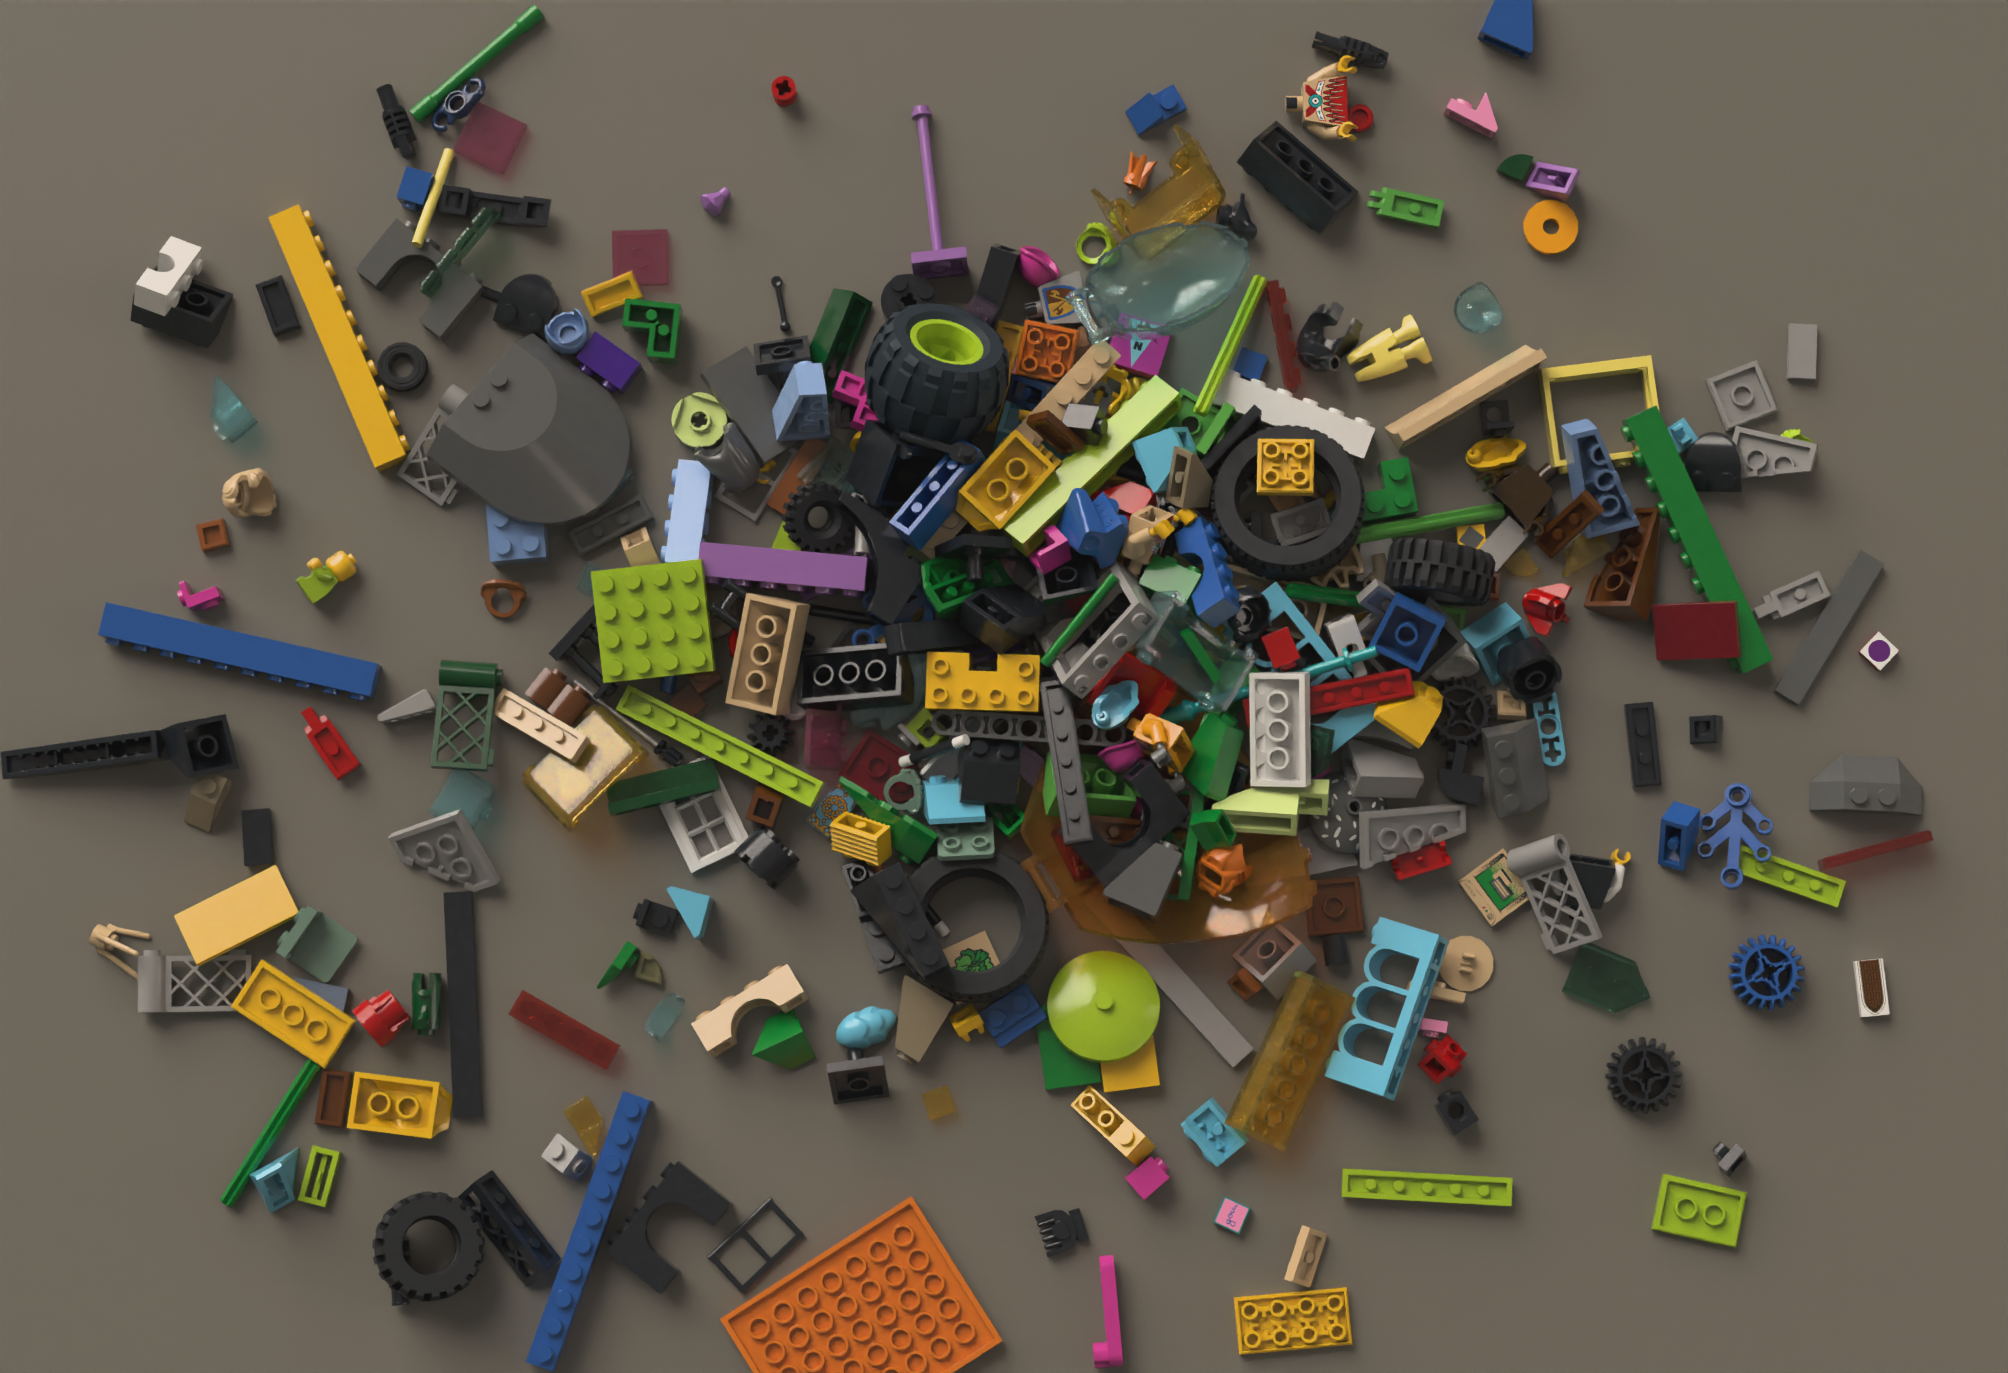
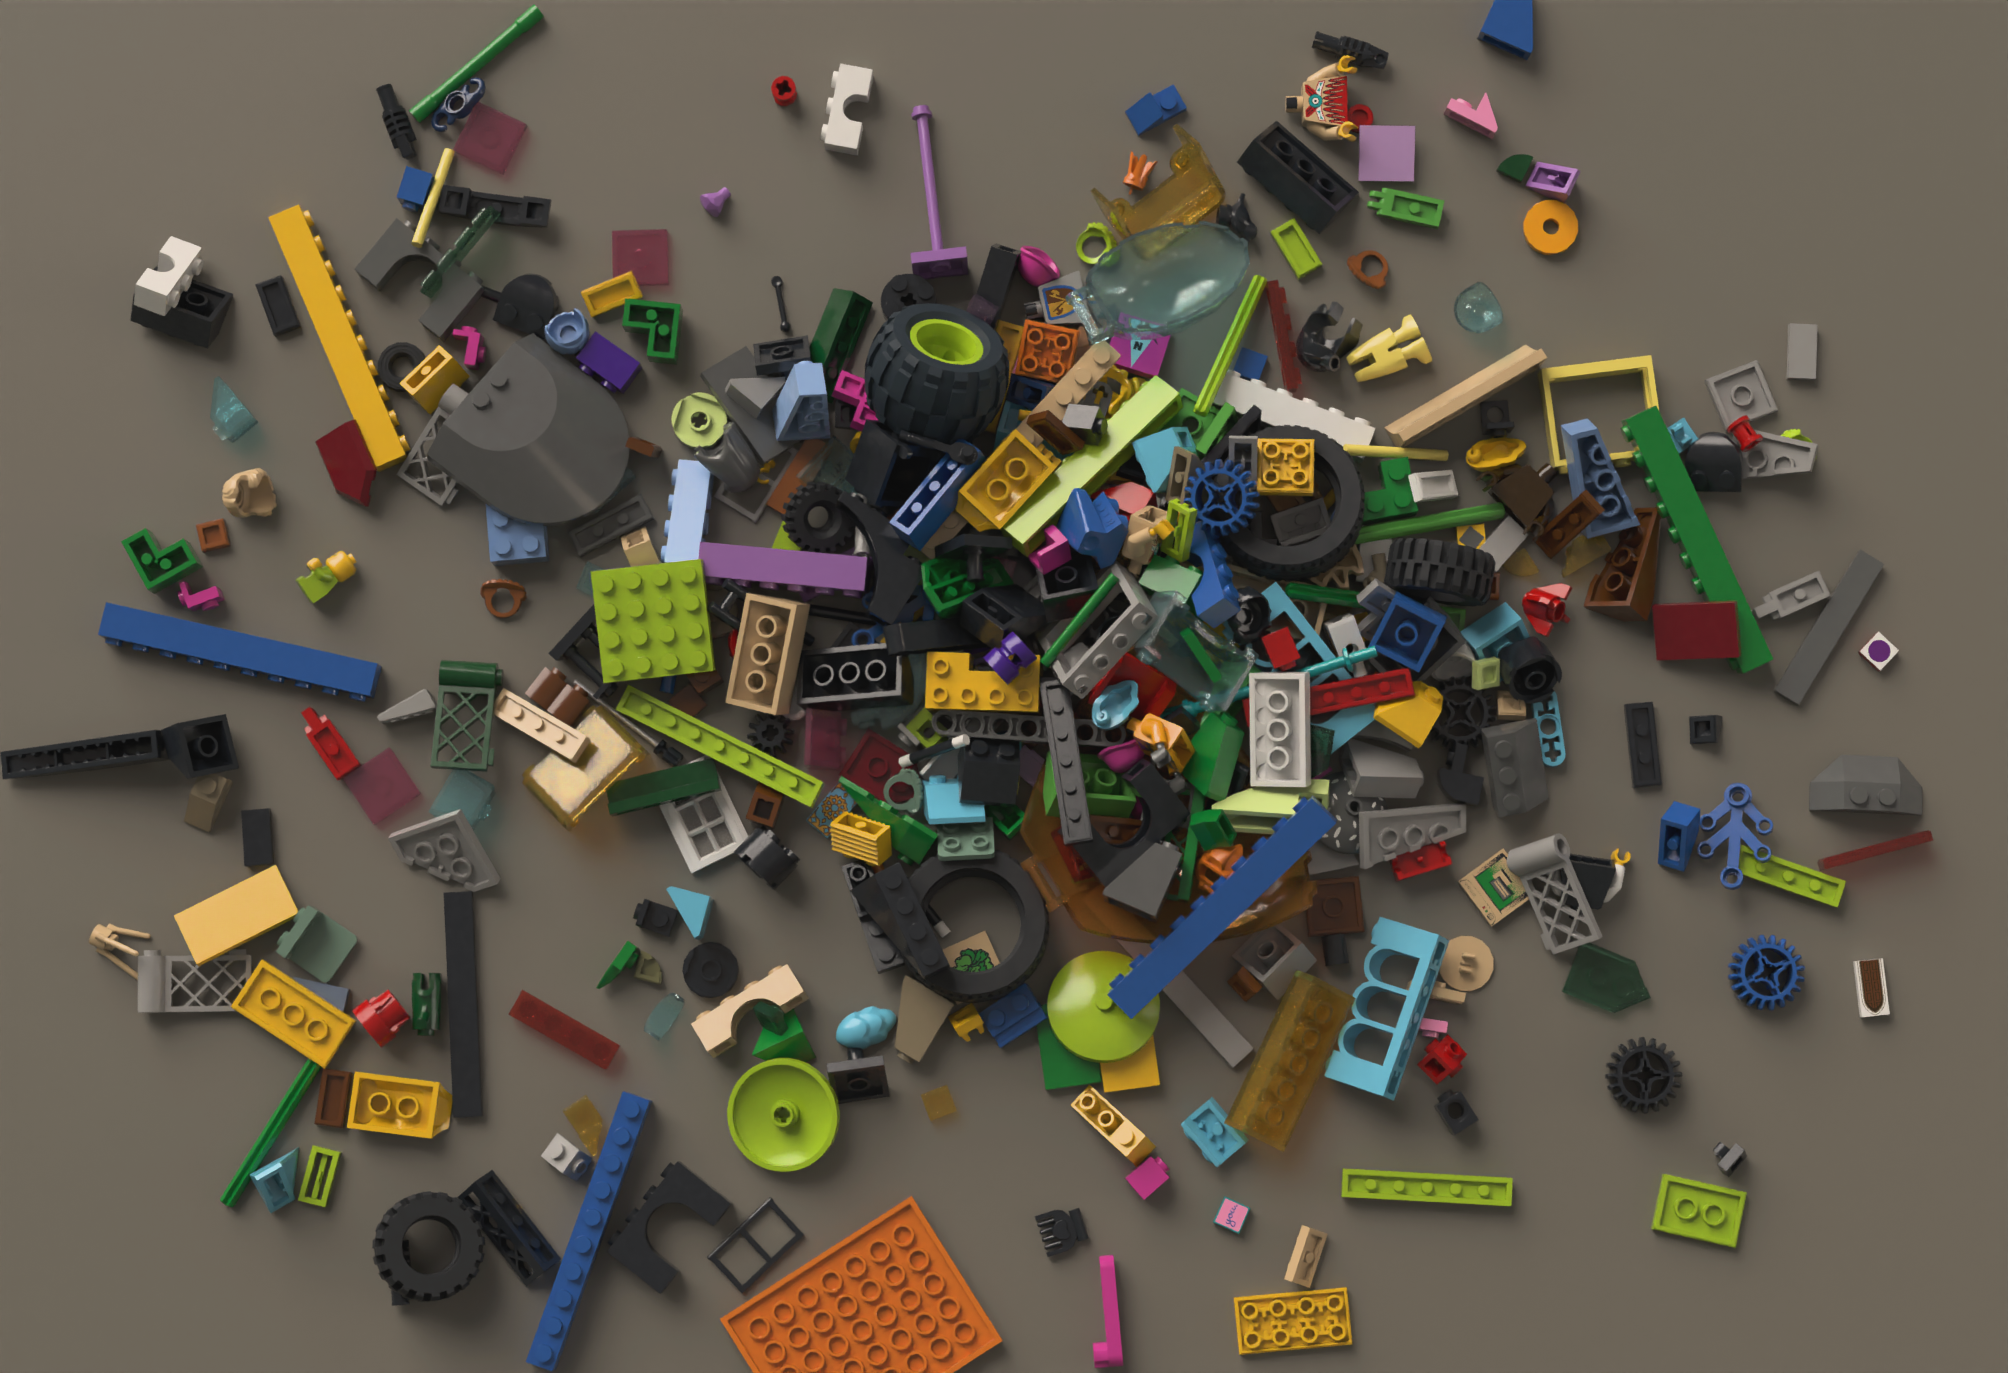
(157, 566): none -> green brick
(348, 462): none -> dark red tile
(382, 786): none -> clear pink tile
(433, 378): none -> yellow brick
(475, 351): none -> dark pink bracket
(644, 447): none -> reddish brown tile
(710, 970): none -> black tile
(754, 393): none -> light grey slope
(771, 1018): none -> clear green plate
(783, 1114): none -> lime dish
(850, 85): none -> white arch
(1003, 666): none -> dark purple wheel
(1183, 531): none -> lime tile
(1183, 719): none -> black tile
(1222, 906): none -> blue brick
(1238, 516): none -> blue gear
(1244, 451): none -> light grey slope
(1296, 248): none -> lime tile
(1376, 281): none -> dark orange piece
(1386, 153): none -> lavender tile
(1396, 452): none -> light yellow bar
(1433, 485): none -> white tile
(1486, 673): none -> yellowish green tile
(1744, 433): none -> red bush

